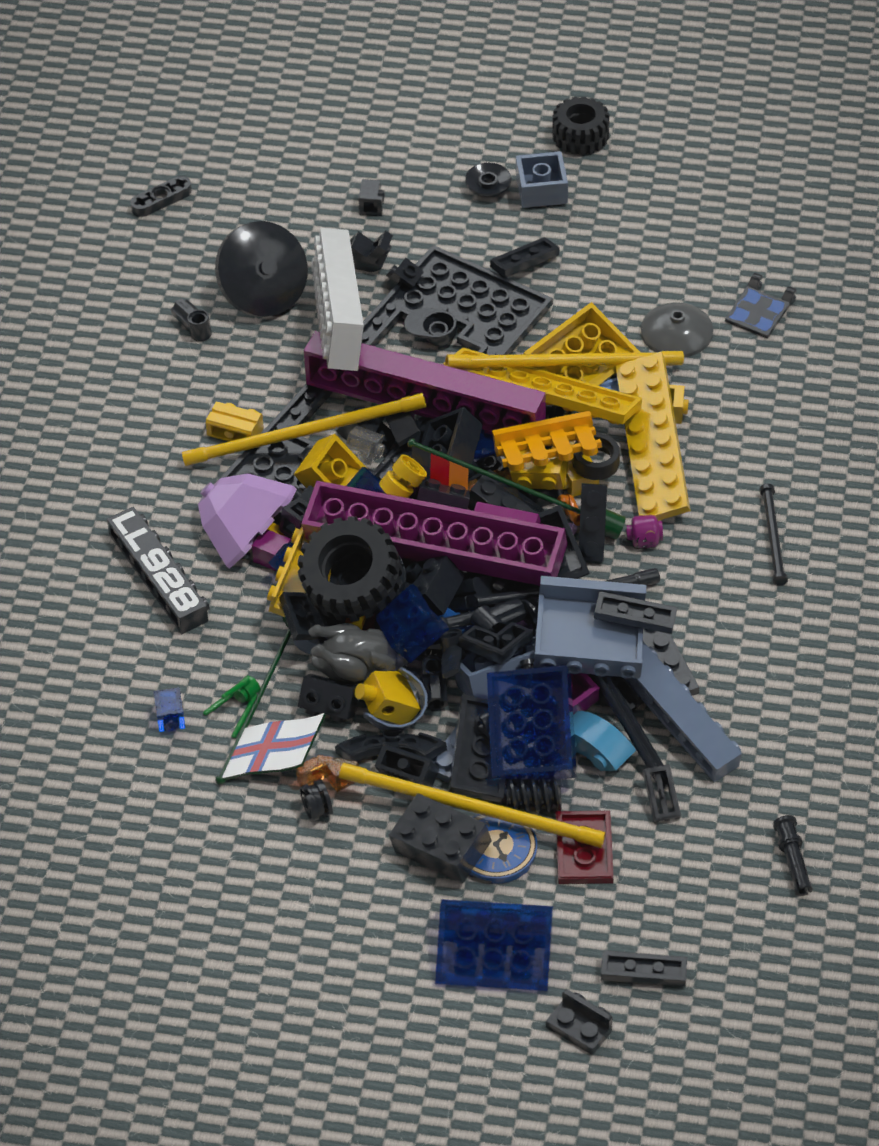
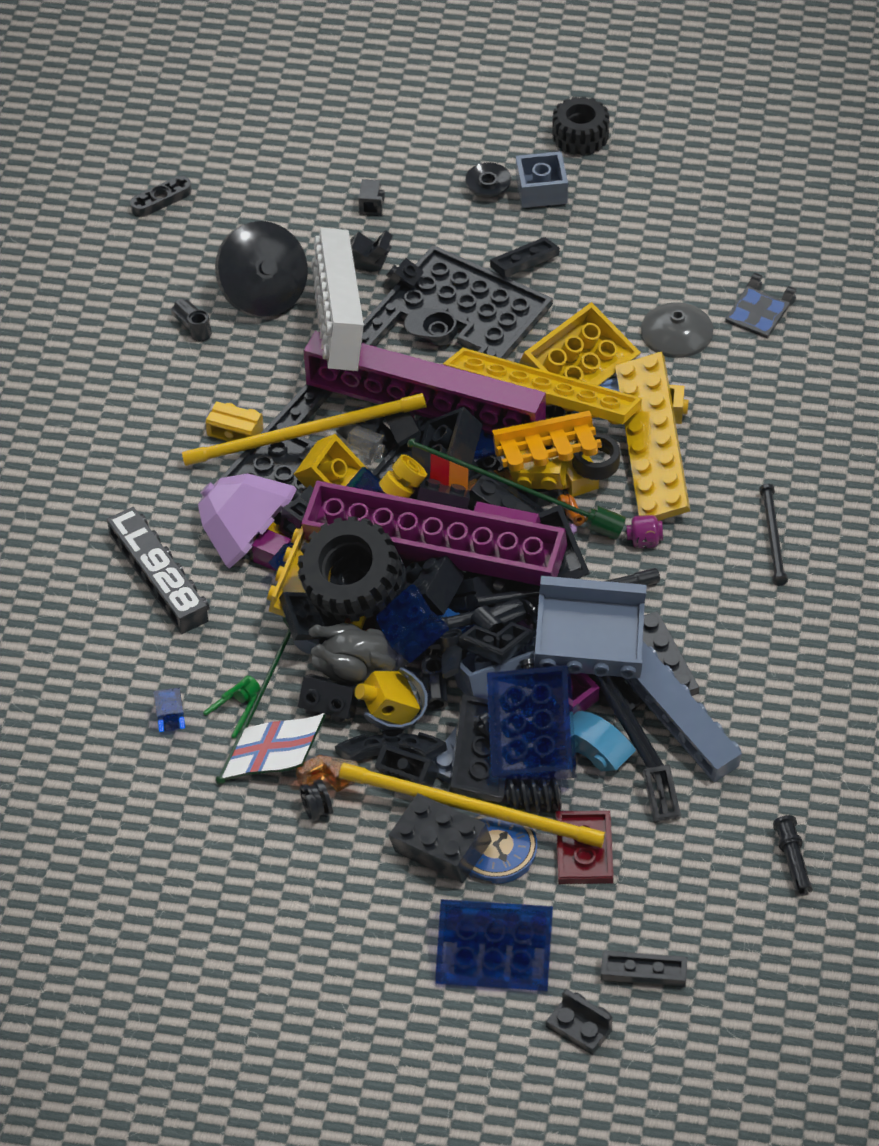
(467, 361): yellow piece -> none
(593, 521): black plate -> none
(635, 612): black plate -> none

